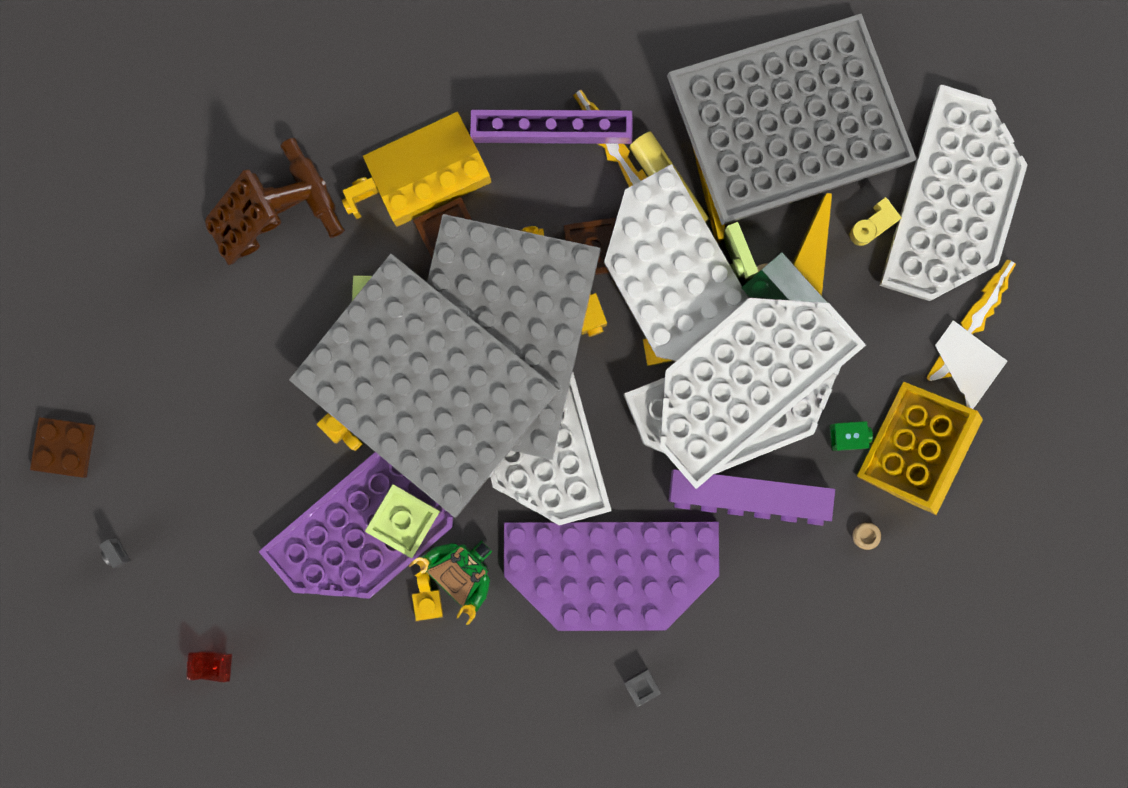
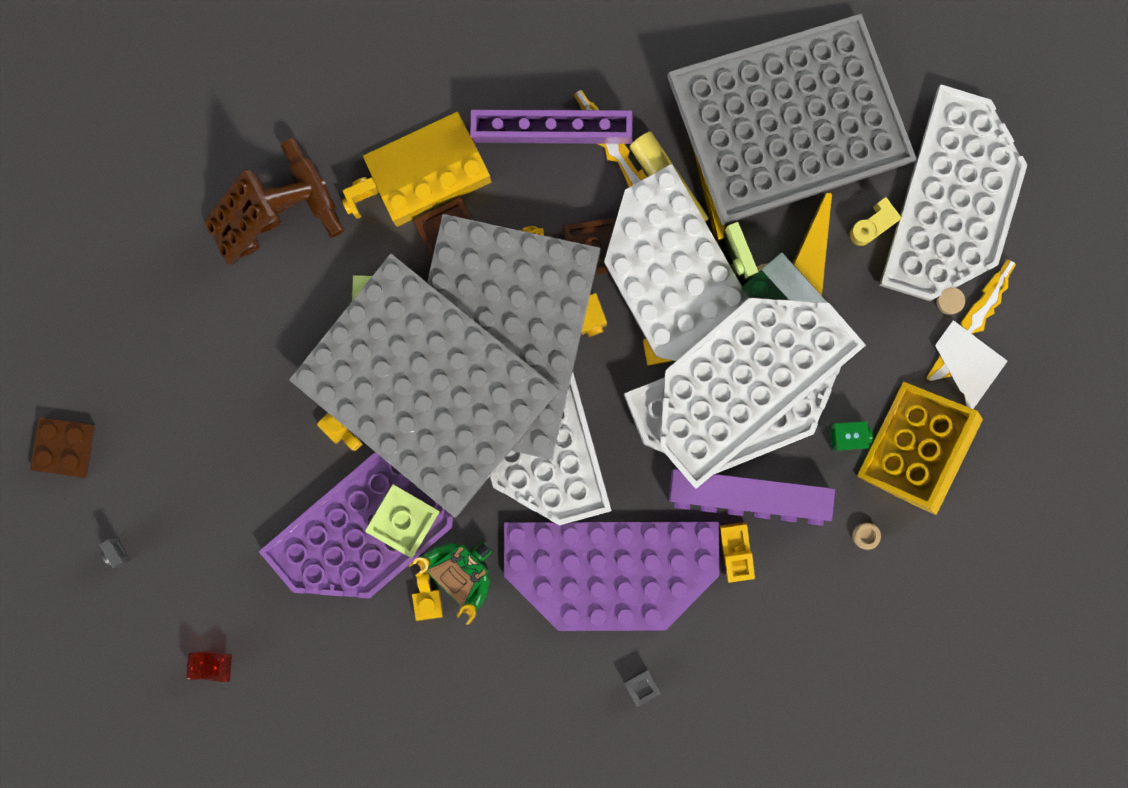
(737, 552): none -> yellow slope
(950, 301): none -> tan tile

